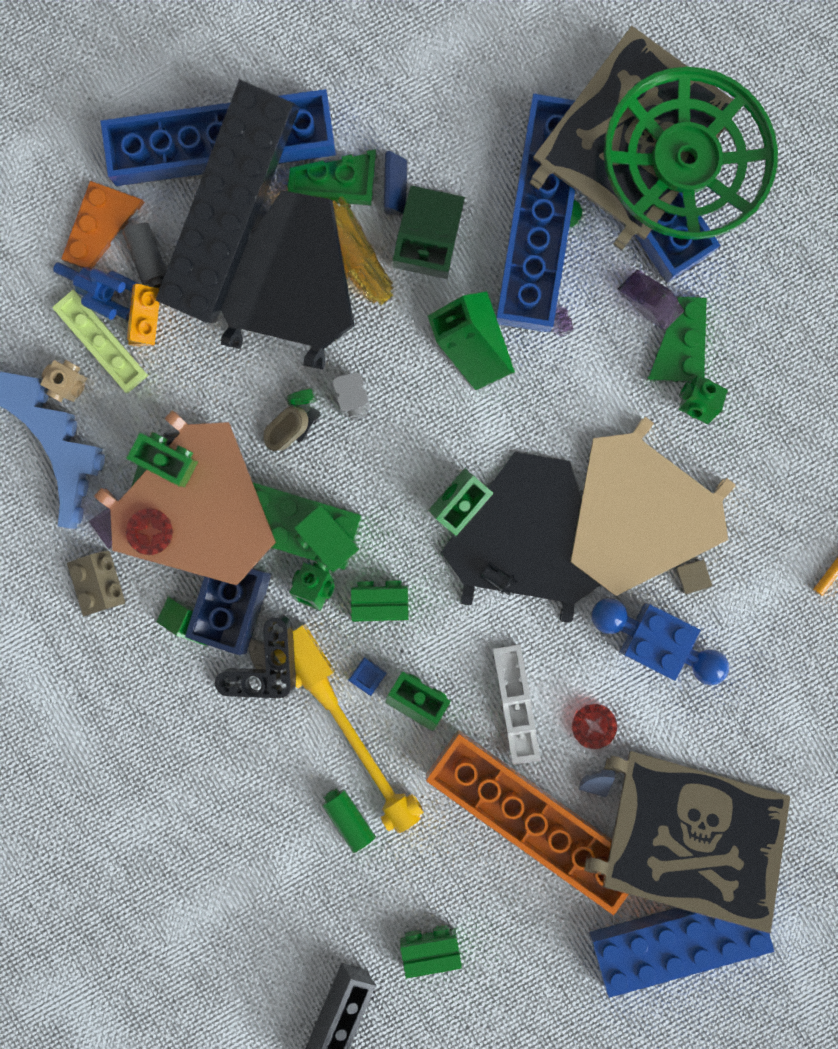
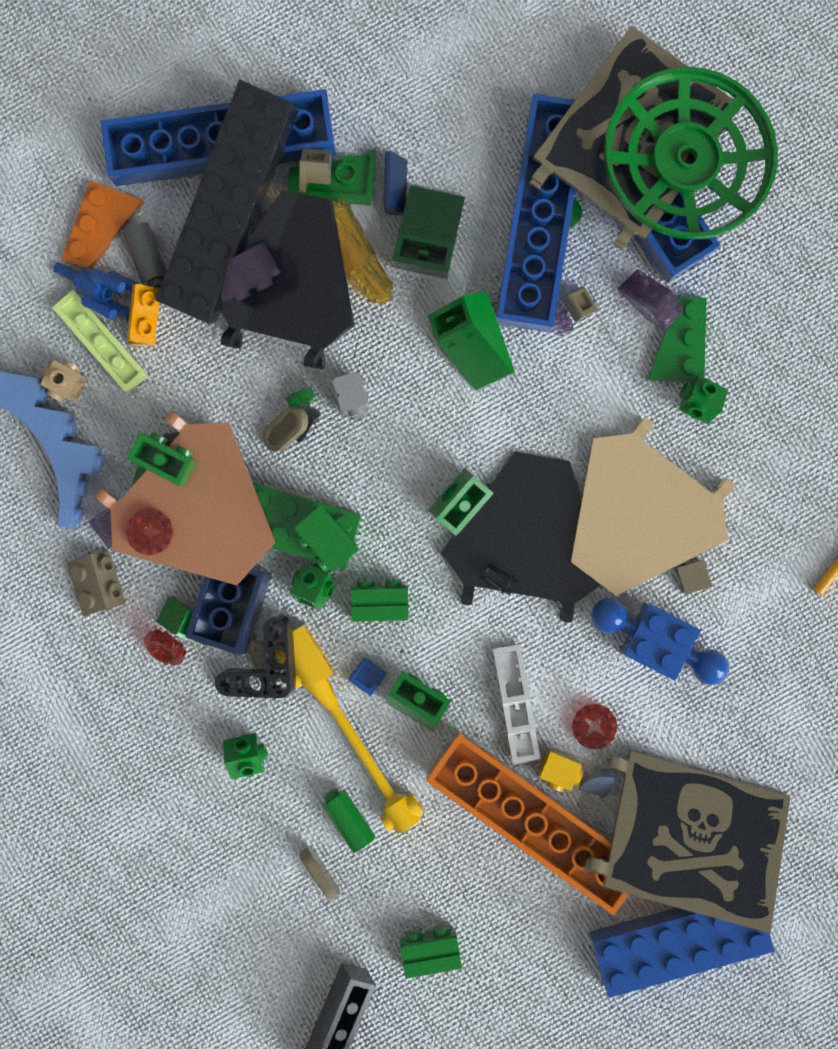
(172, 653): none -> clear red gear
(244, 756): none -> green brick
(248, 271): none -> clear purple slope
(315, 167): none -> dark tan panel
(319, 873): none -> dark tan tile
(560, 770): none -> yellow brick
(579, 304): none -> dark tan tile

